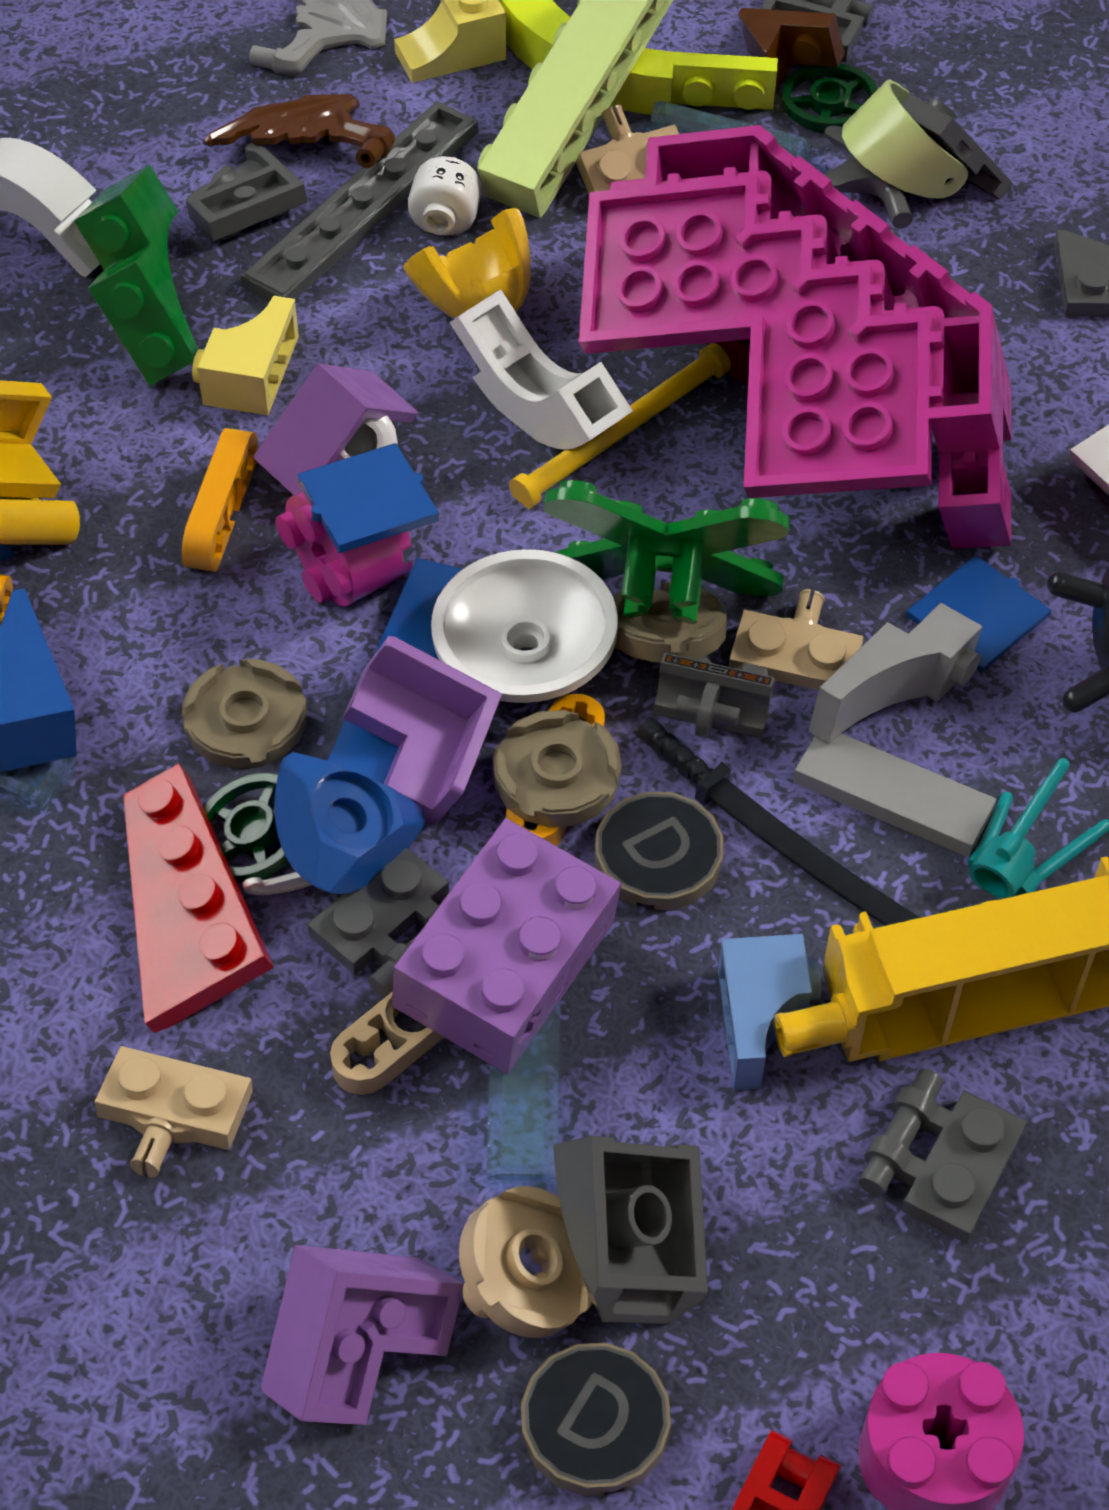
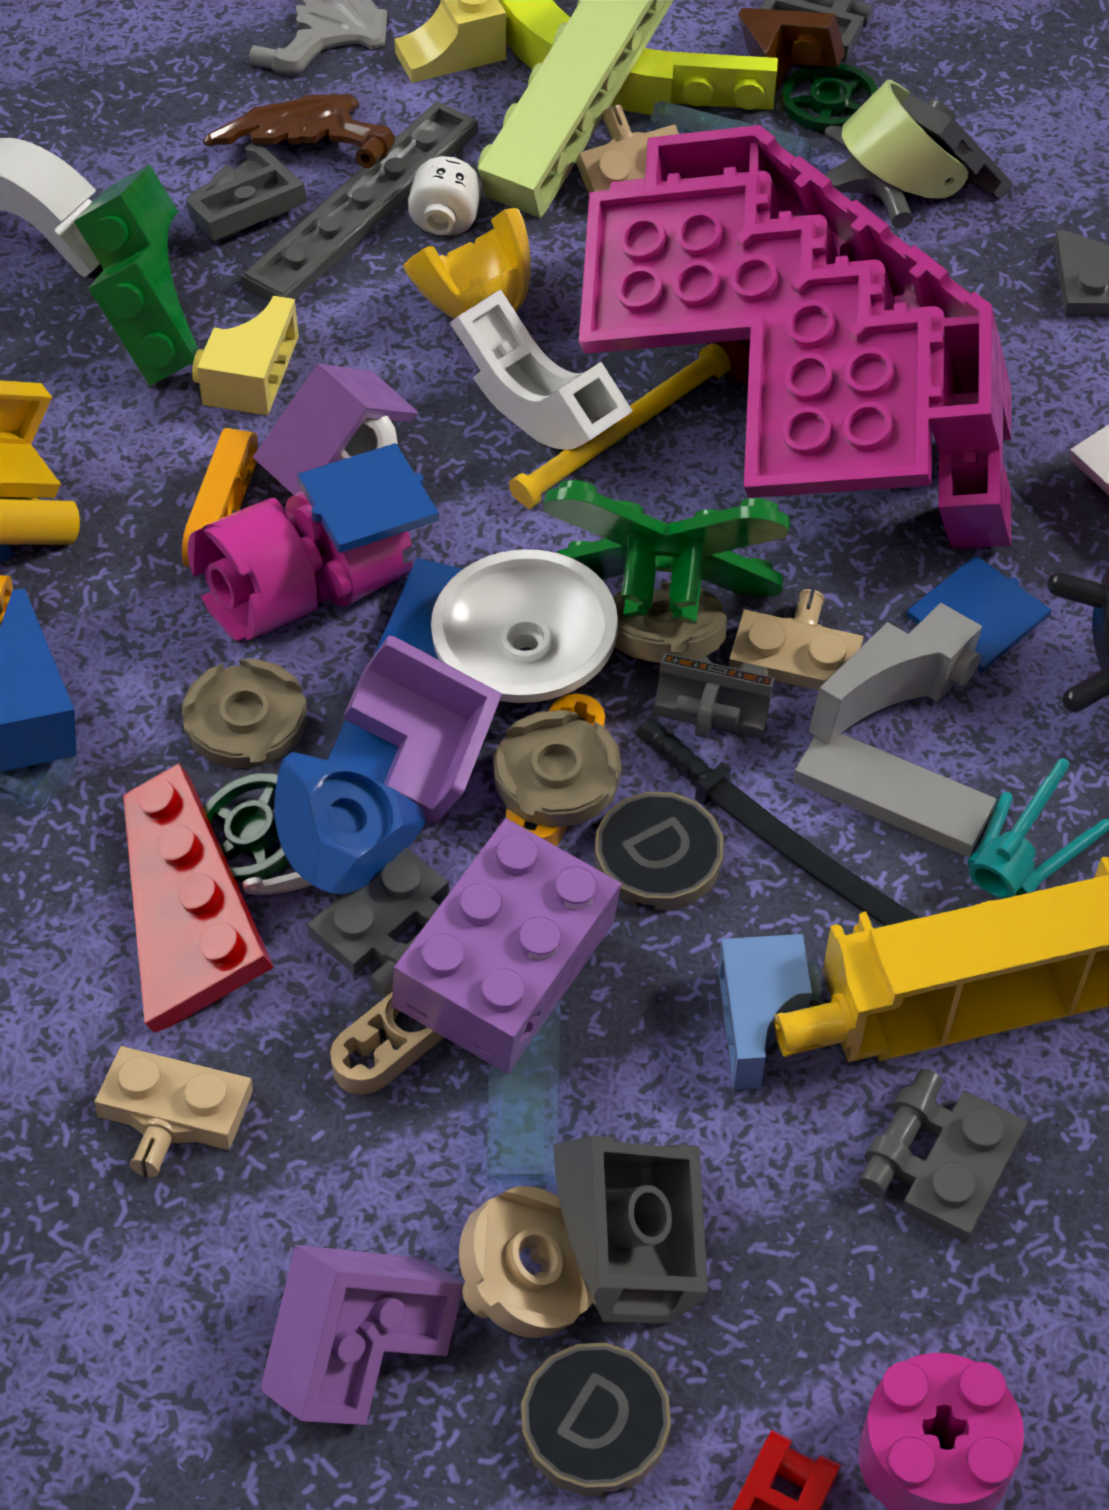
(255, 570): none -> dark pink brick

